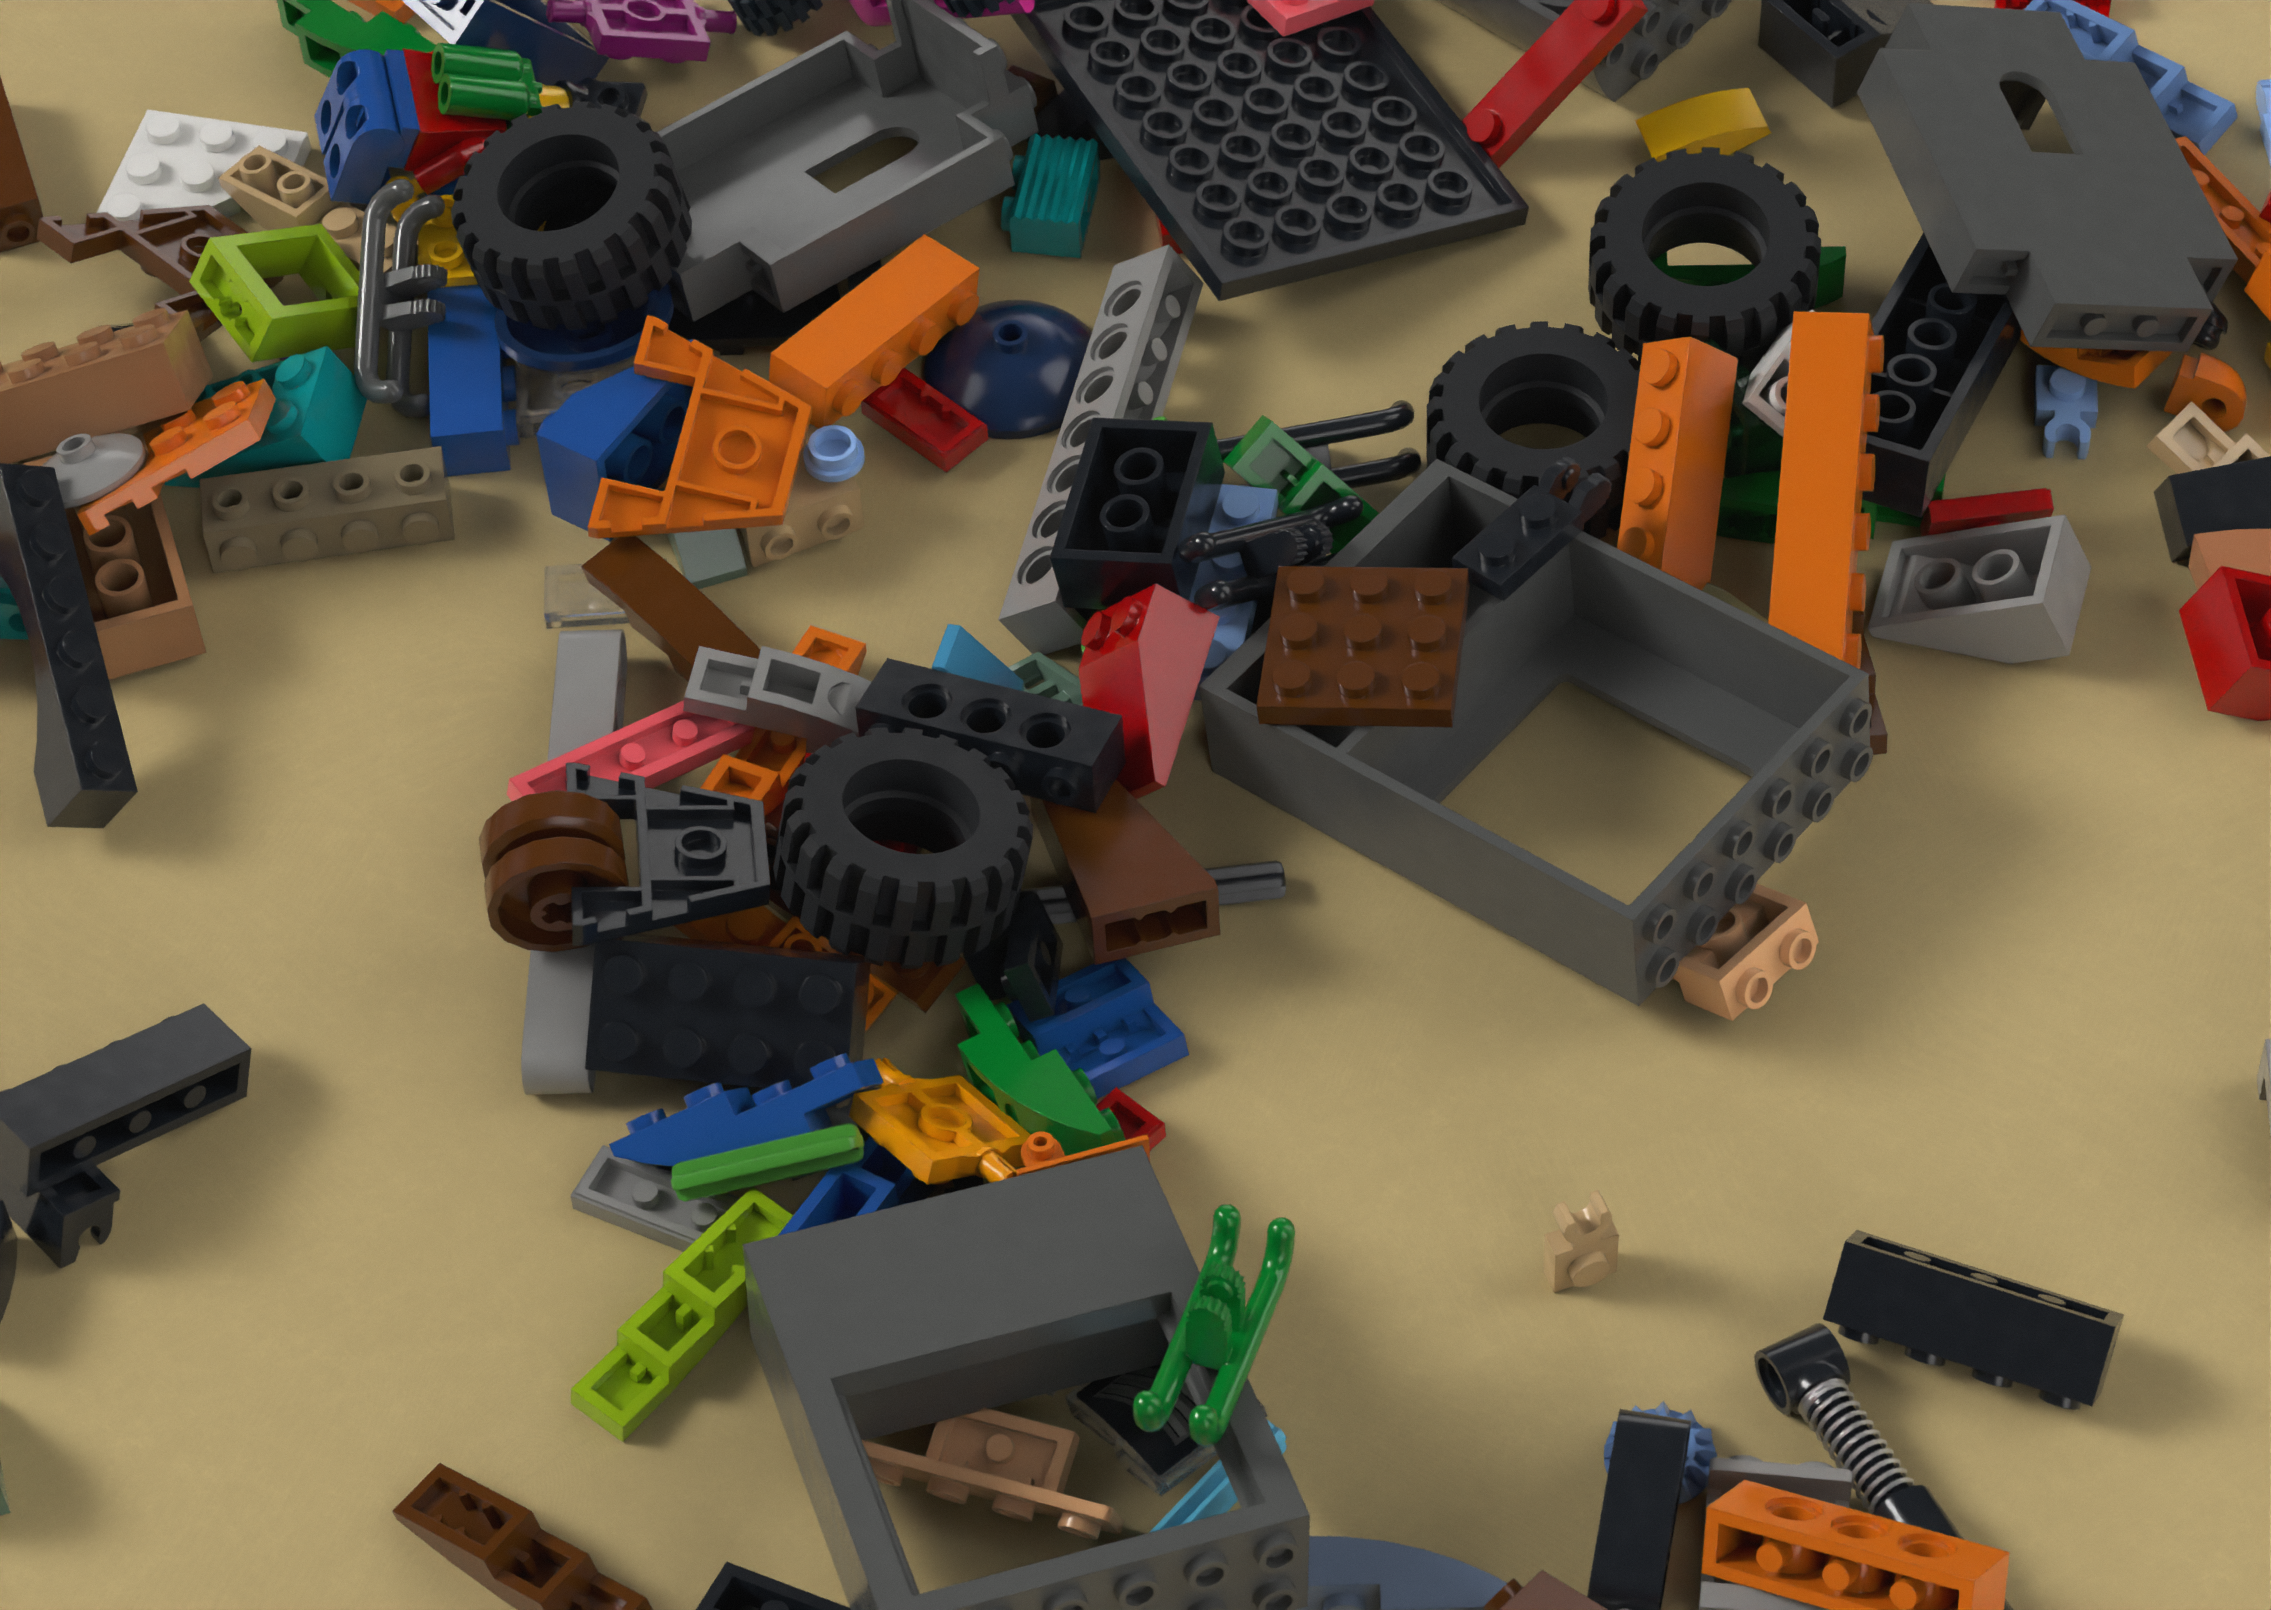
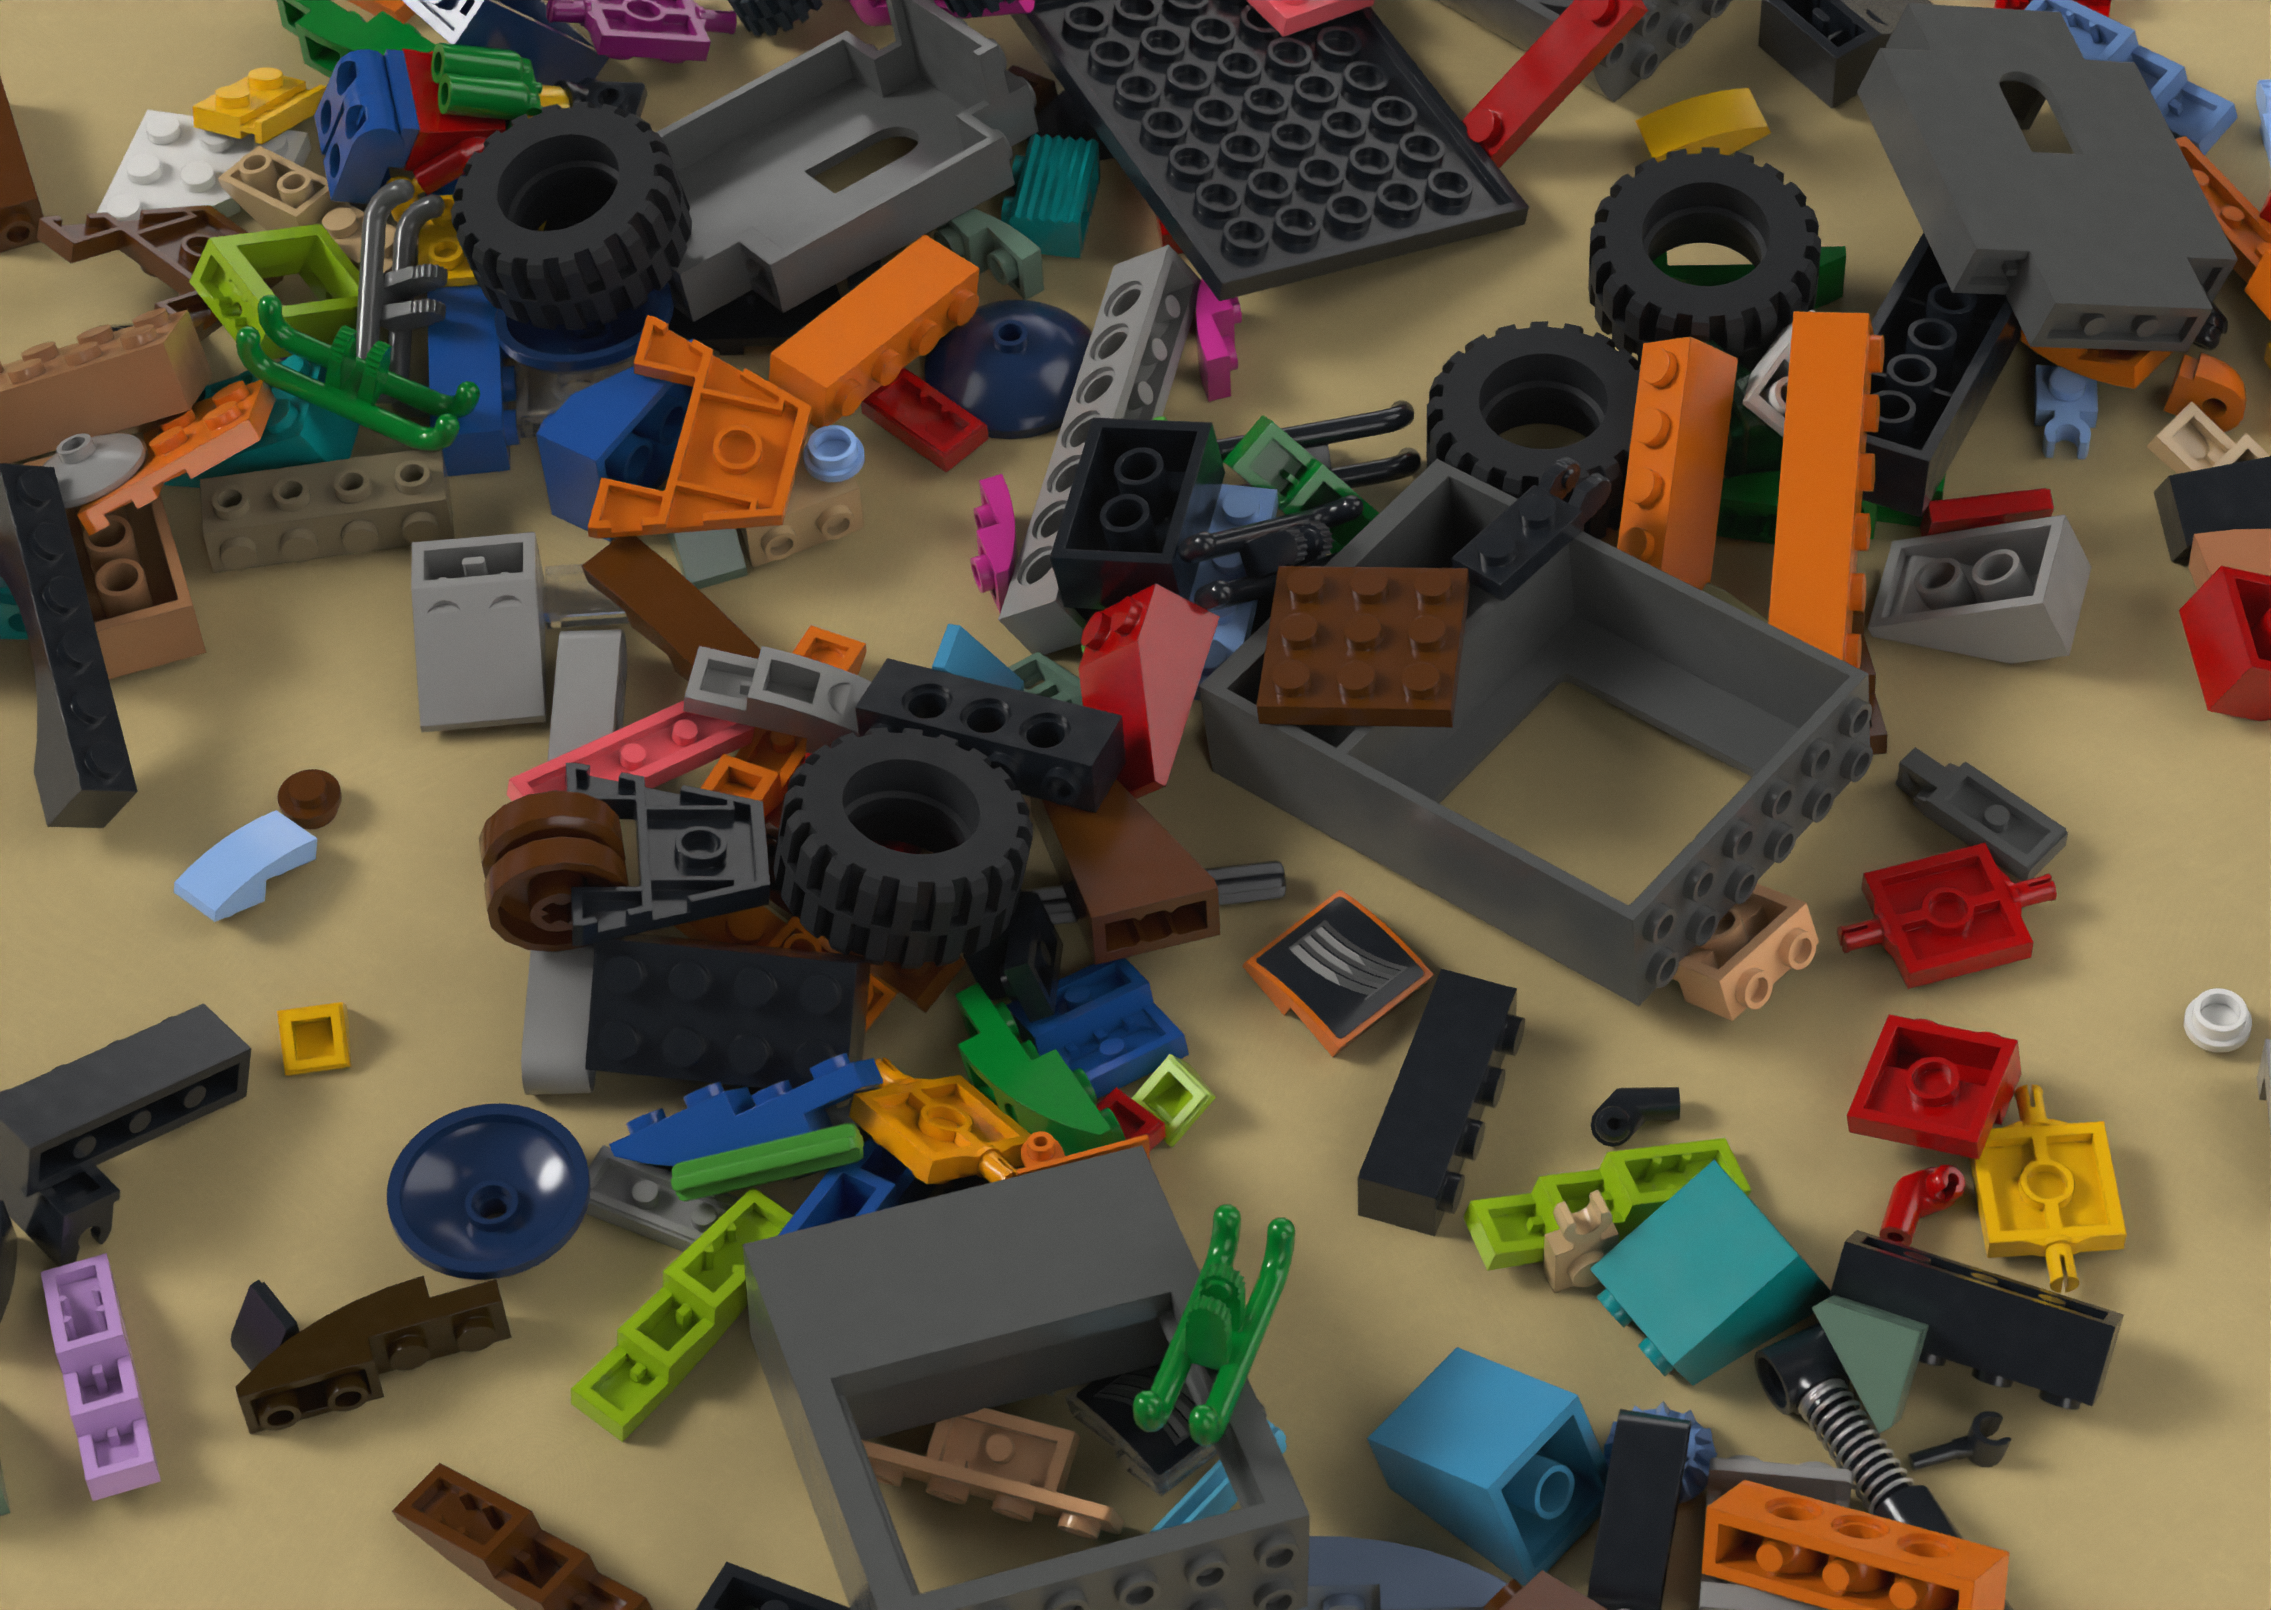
(99, 1377): none -> lavender slope
(237, 867): none -> light blue slope
(258, 105): none -> yellow plate
(261, 1325): none -> black slope
(310, 798): none -> reddish brown plate
(315, 1038): none -> yellow slope
(342, 1354): none -> dark brown slope
(352, 382): none -> green piece
(479, 631): none -> light grey slope
(483, 1165): none -> dark blue dish
(995, 247): none -> sand green slope
(995, 539): none -> dark pink slope
(1175, 1097): none -> lime slope
(1216, 341): none -> dark pink slope
(1338, 971): none -> slope
(1439, 1103): none -> black brick
(1496, 1461): none -> dark azure slope
(1630, 1108): none -> black arm
(1631, 1181): none -> lime slope
(1707, 1278): none -> teal slope
(1876, 1352): none -> sand green slope
(1920, 1196): none -> red arm
(1935, 1086): none -> red plate
(1947, 915): none -> red plate
(1973, 1446): none -> black hand
(1982, 812): none -> dark grey hinge
(2048, 1190): none -> yellow plate
(2218, 1021): none -> white plate

